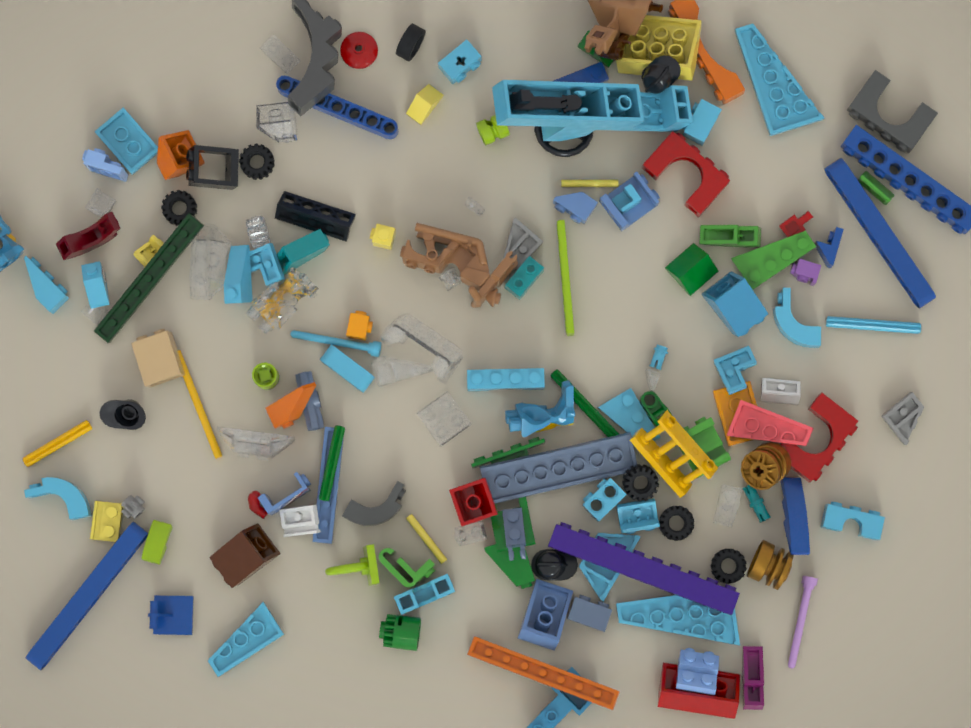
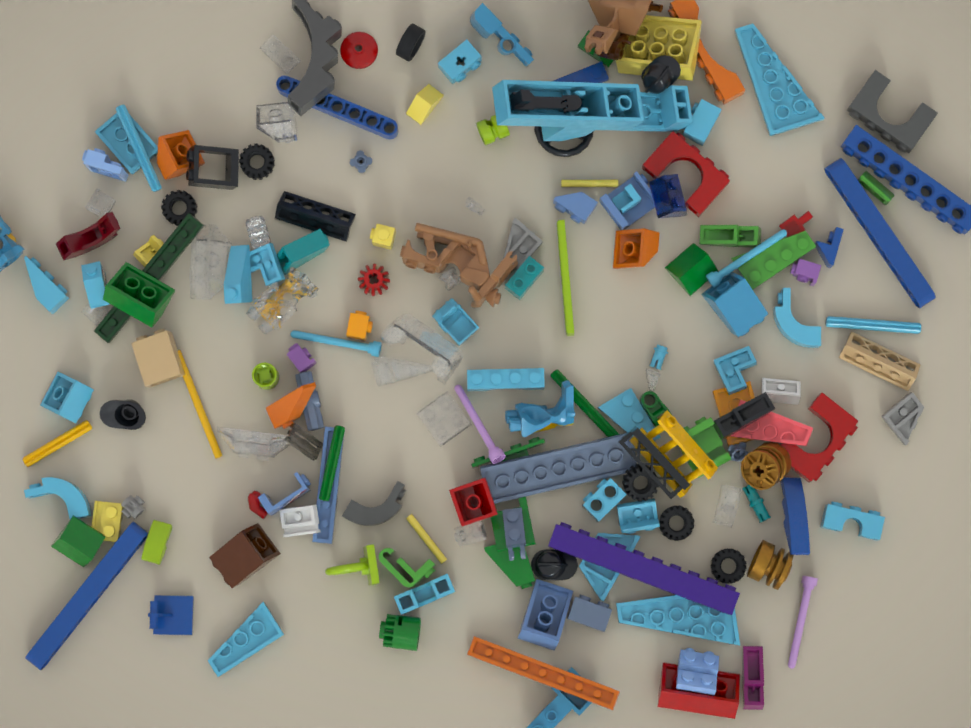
(67, 397): none -> medium azure slope
(78, 541): none -> green slope
(138, 148): none -> medium azure axle
(138, 294): none -> green slope
(300, 358): none -> medium lavender brick
(302, 444): none -> clear smoke tile
(347, 368): medium azure beam -> none
(361, 166): none -> sand blue plate
(367, 282): none -> red gear
(455, 321): none -> medium azure piece
(487, 23): none -> dark azure plate
(495, 454): none -> lavender piece
(635, 247): none -> orange slope
(662, 461): none -> black fence
(668, 196): none -> clear blue slope
(716, 277): none -> medium azure piece
(737, 456): none -> sand blue plate
(743, 415): none -> black slope
(879, 363): none -> tan fence

